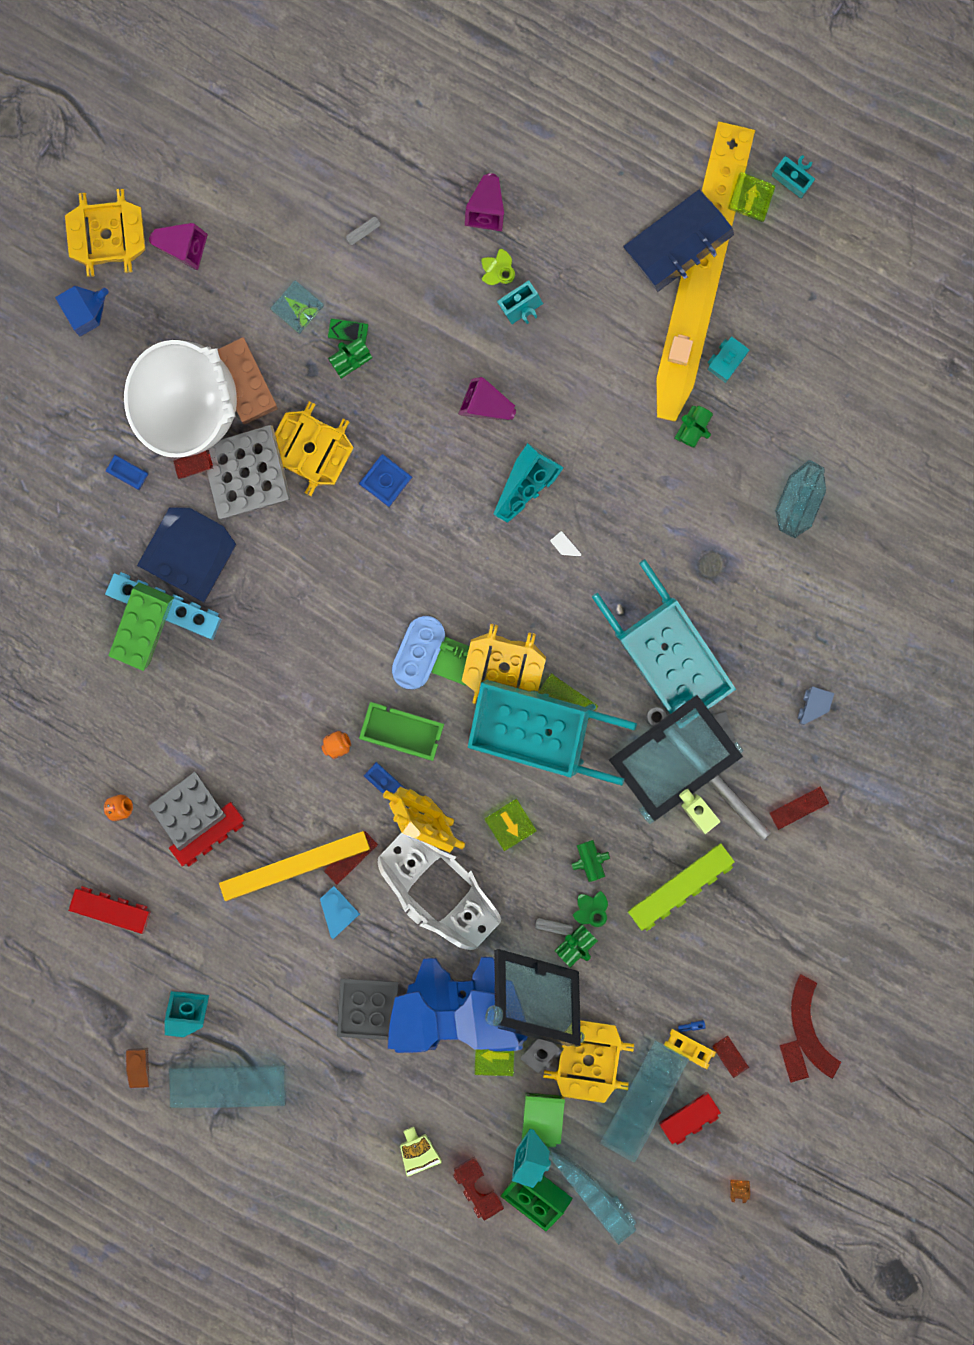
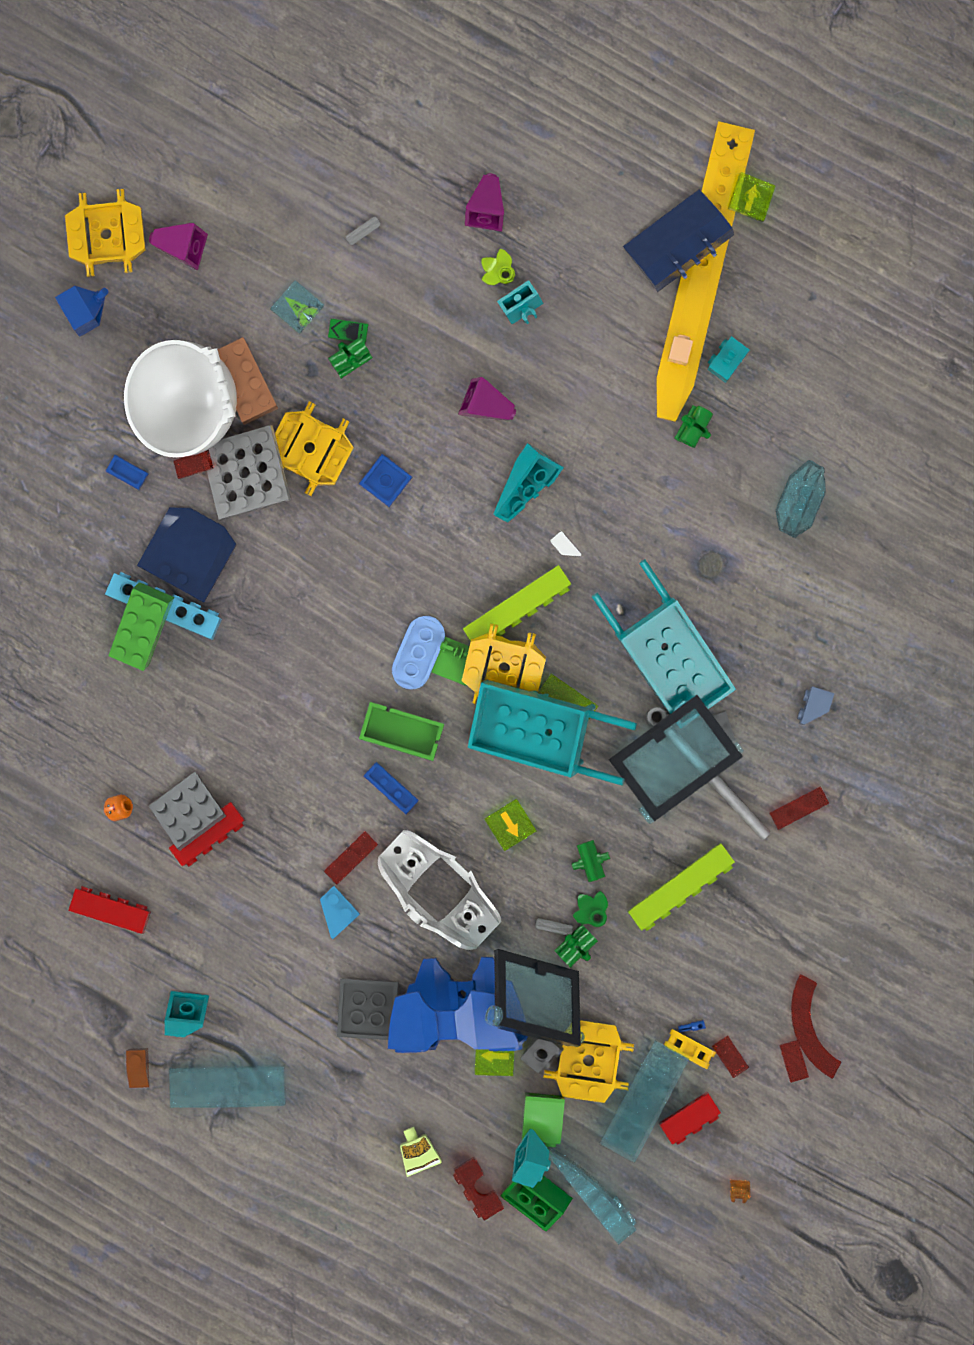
(294, 866): yellow tile -> none
(336, 744): orange head -> none
(431, 827): yellow piece -> none
(521, 604): none -> lime brick
(702, 815): yellowish green torso -> none
(794, 175): teal brick -> none

